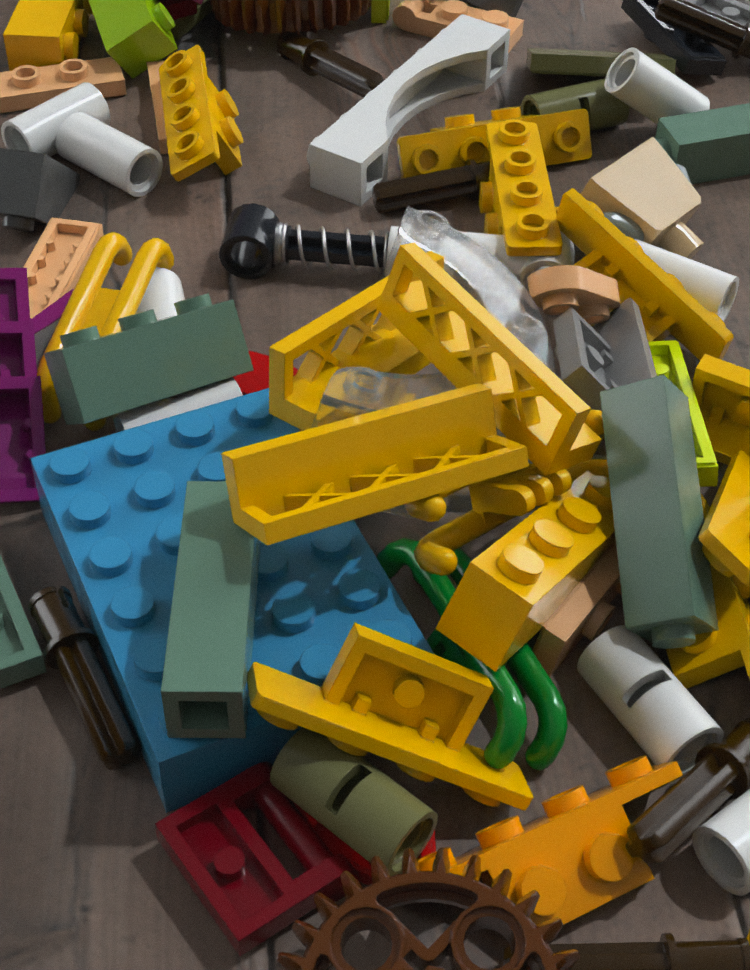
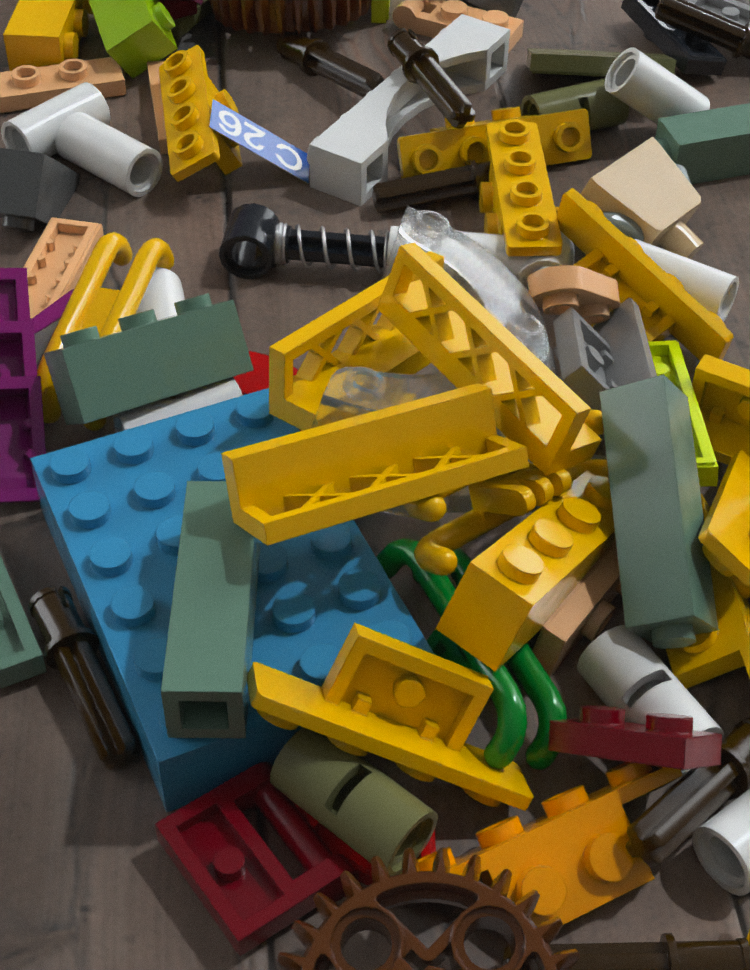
(259, 140): none -> sticker
(422, 67): none -> dark brown axle
(661, 742): none -> dark red plate

